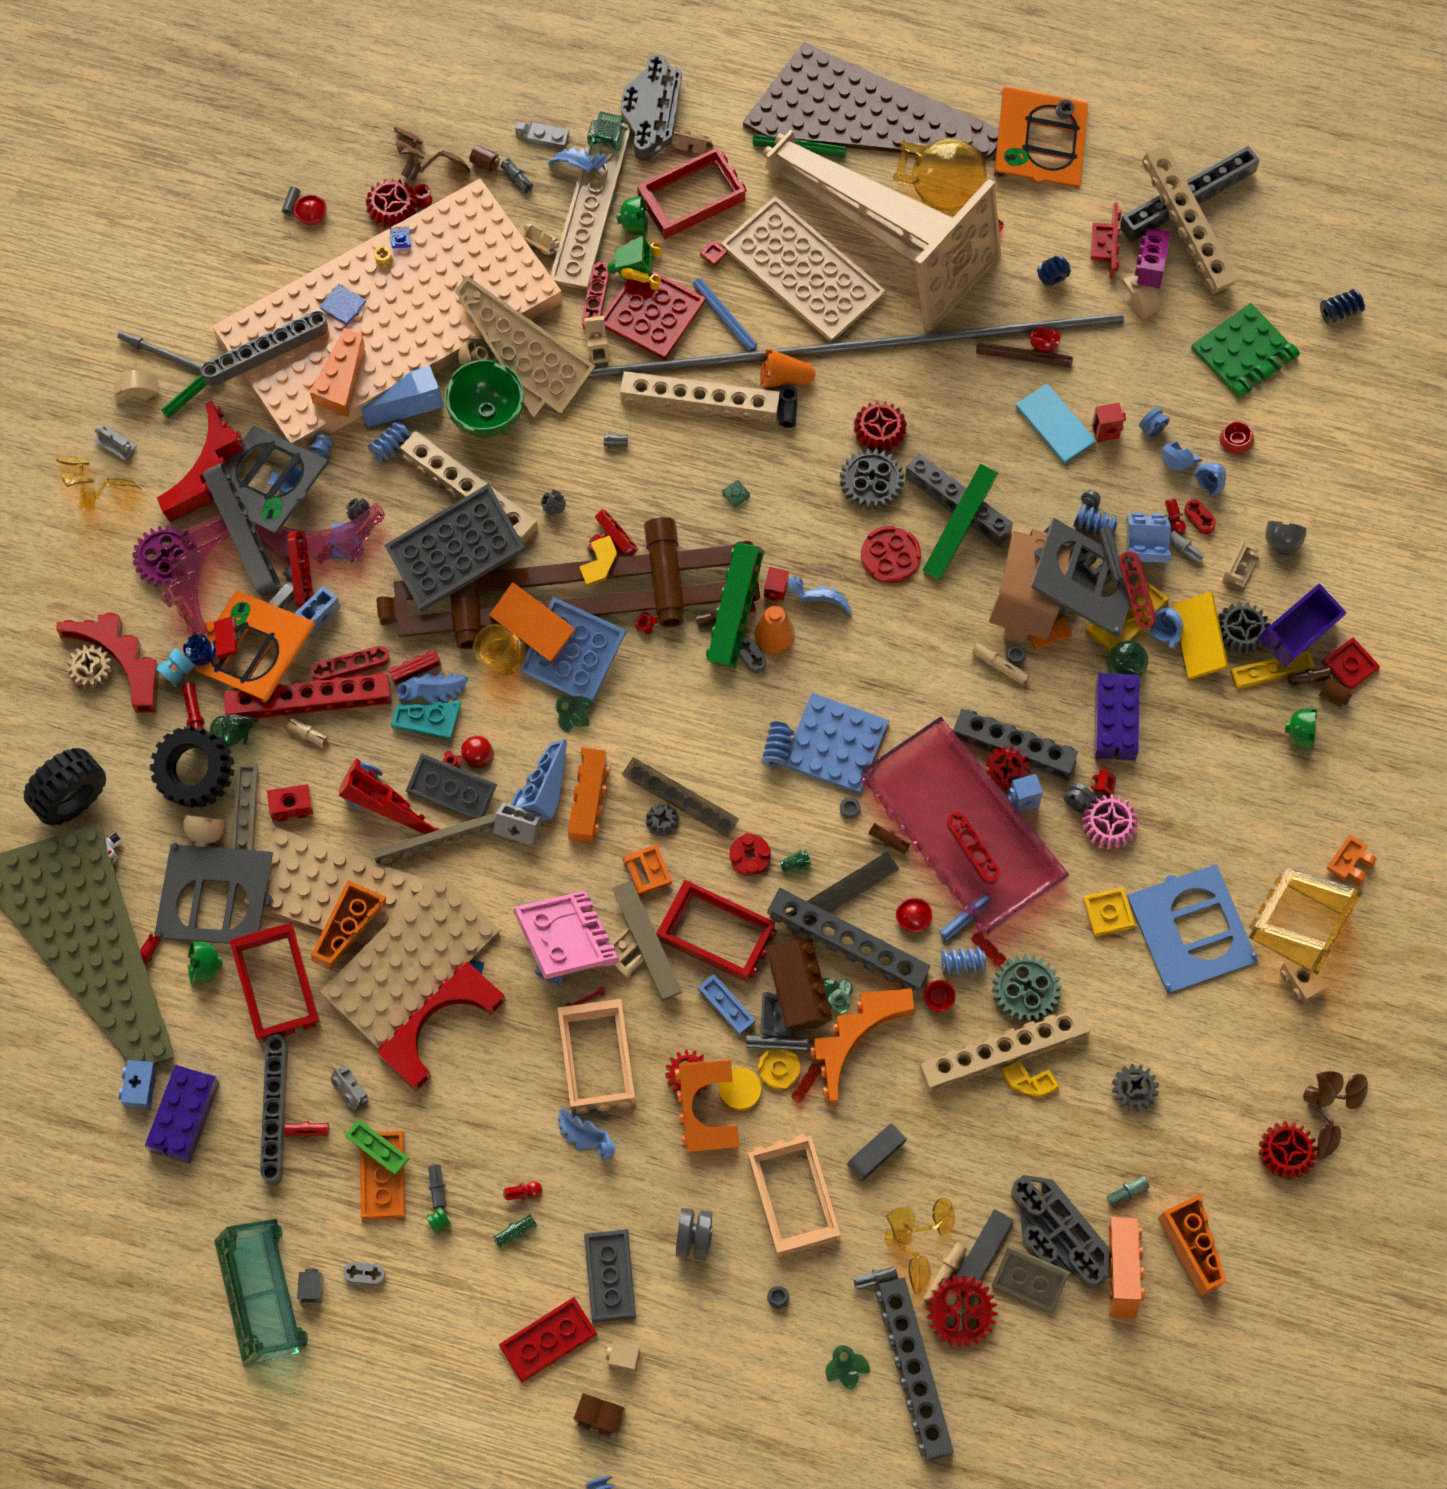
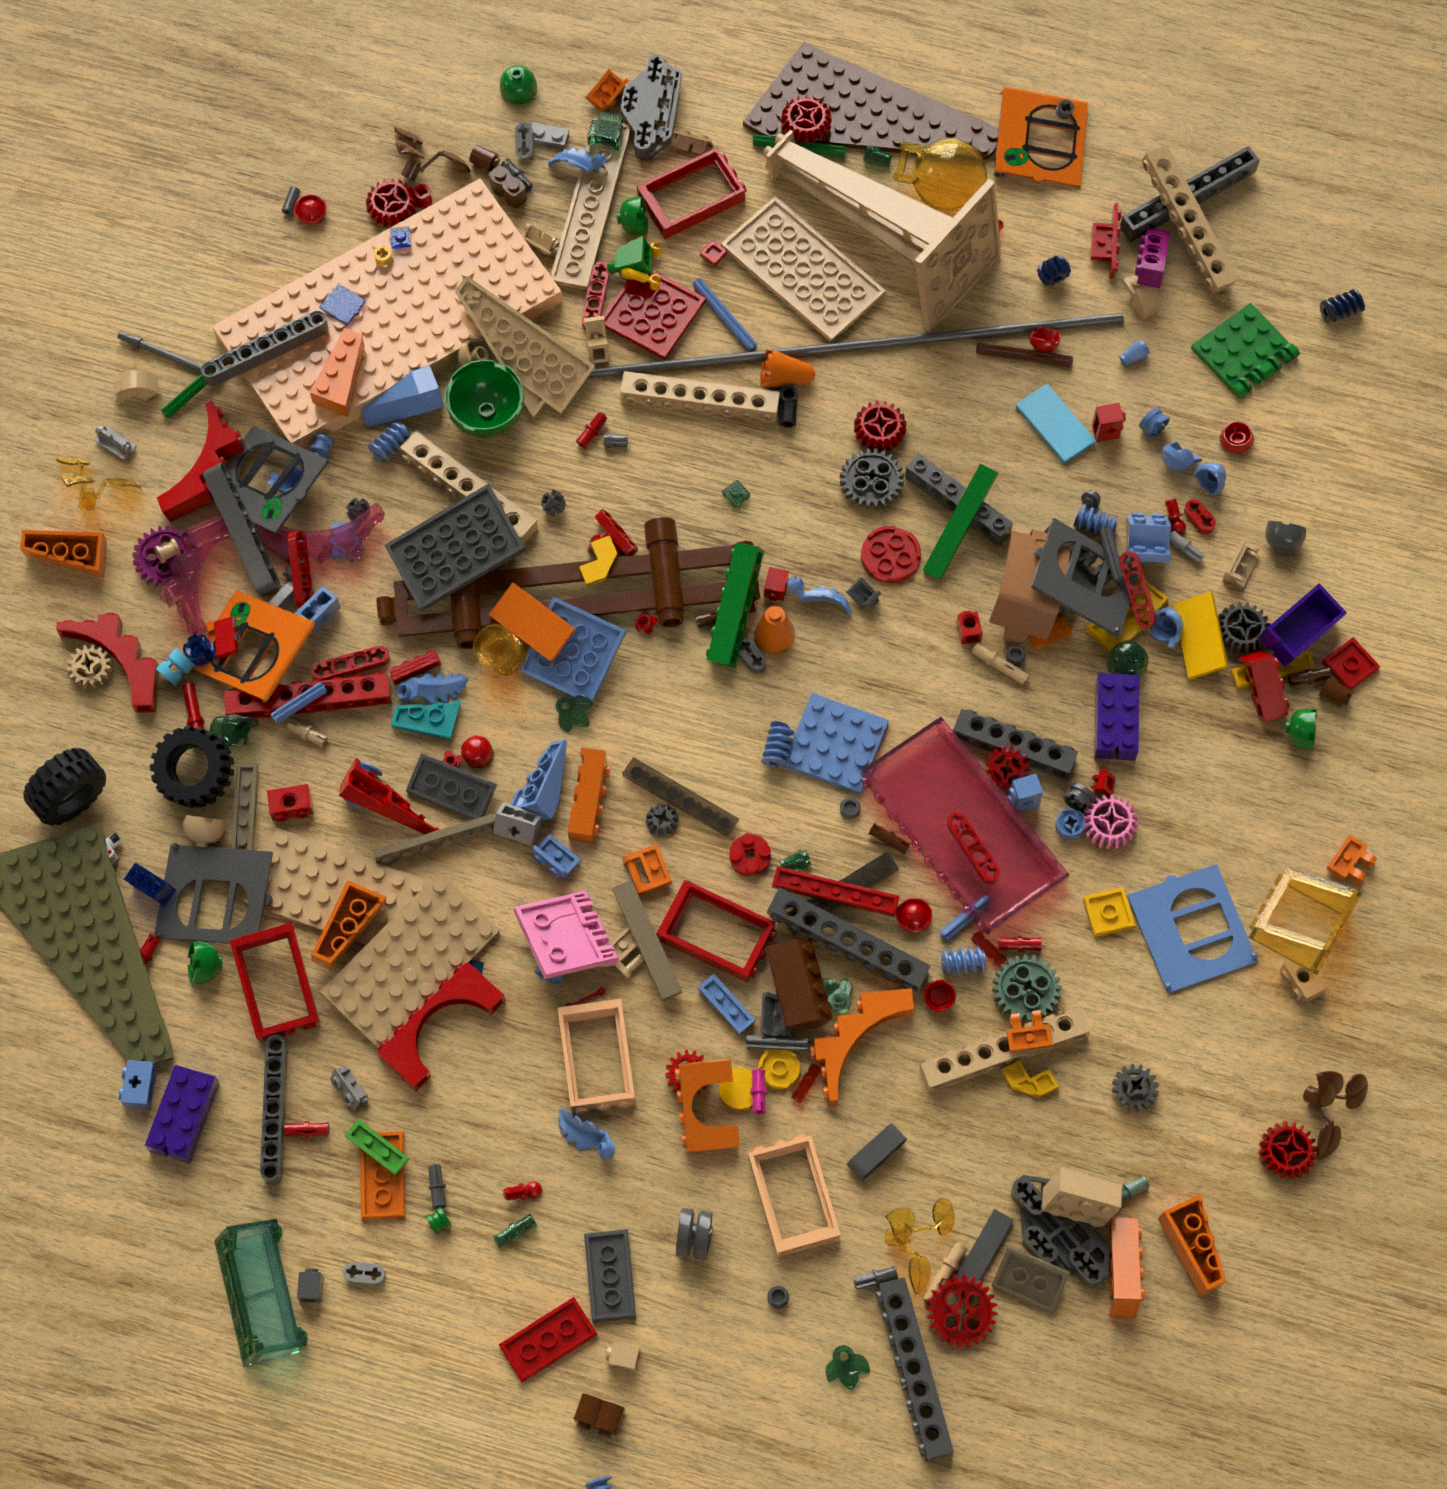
(67, 549): none -> orange wedge
(149, 884): none -> clear blue brick
(167, 551): none -> tan bush
(298, 703): none -> medium blue axle
(507, 186): none -> reddish brown brick
(518, 84): none -> green cylinder
(519, 140): none -> light grey beam
(556, 857): none -> medium blue bracket
(591, 430): none -> red axle
(606, 90): none -> orange bracket
(758, 1091): none -> dark pink pin
(807, 114): none -> red gear
(836, 891): none -> red tile
(863, 594): none -> dark grey bracket
(876, 156): none -> clear green cone
(969, 635): none -> red brick
(1019, 943): none -> red pin
(1031, 1037): none -> orange plate
(1064, 829): none -> medium blue wheel
(1081, 1197): none -> tan brick
(1134, 353): none -> medium blue cone
(1265, 685): none -> red wedge

